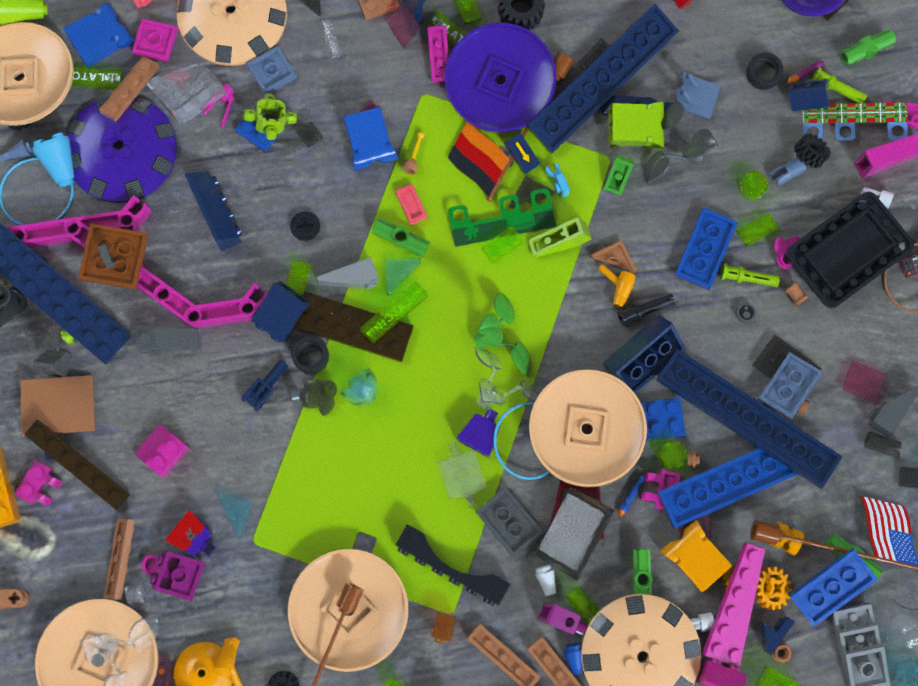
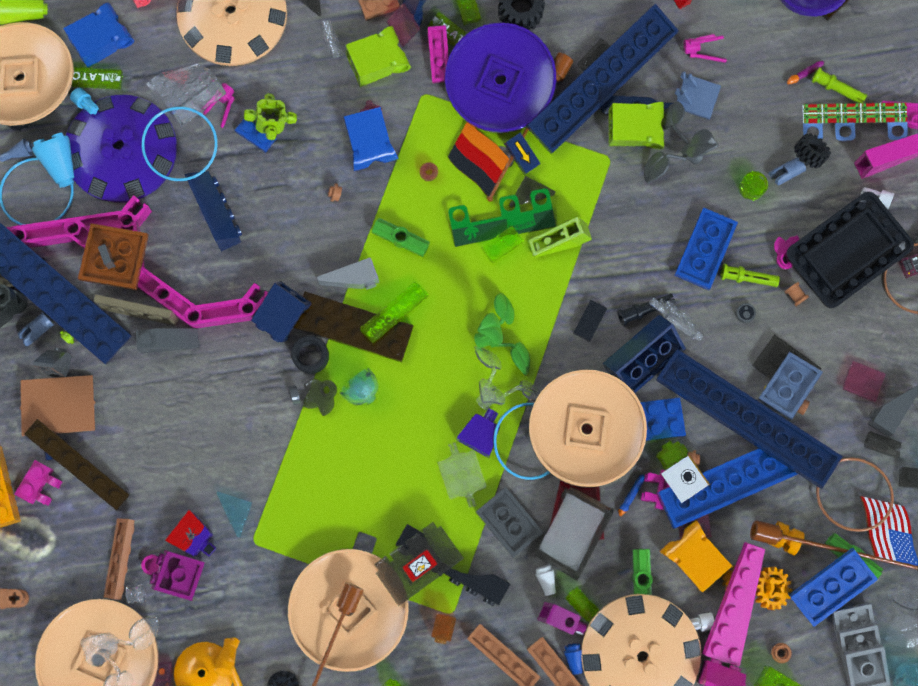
(35, 329): none -> sand blue hinge
(83, 100): none -> medium azure piece
(129, 88): nougat plate -> none
(136, 310): none -> dark tan tile
(155, 40): dark pink plate -> none
(161, 451): dark pink slope -> none
(179, 179): none -> medium azure piece
(262, 389): dark blue connector -> none
(271, 70): sand blue tile -> none
(297, 222): black gear -> none
(299, 276): clear neon green plate -> none
(309, 134): clear smoke plate -> none
(334, 192): none -> nougat plate
(376, 57): none -> lime piece
(398, 270): clear light blue tile -> none
(410, 165): nougat hinge -> none
(411, 204): coral tile -> none
(419, 564): none -> clear smoke hinge
(428, 166): none -> plate
(560, 184): medium azure plate -> none
(590, 321): none -> black tile
(616, 256): nougat tile -> none
(619, 175): bright green slope -> none
(623, 283): light orange piece -> none
(679, 319): none -> clear plate
(685, 479): none -> white sticker
(691, 47): none -> dark pink plant
(757, 229): clear neon green plate -> none
(759, 83): black tyre -> none
(772, 638): dark blue slope -> none
(809, 95): dark blue panel -> none
(864, 529): none -> nougat piece
(867, 47): bright green piece -> none

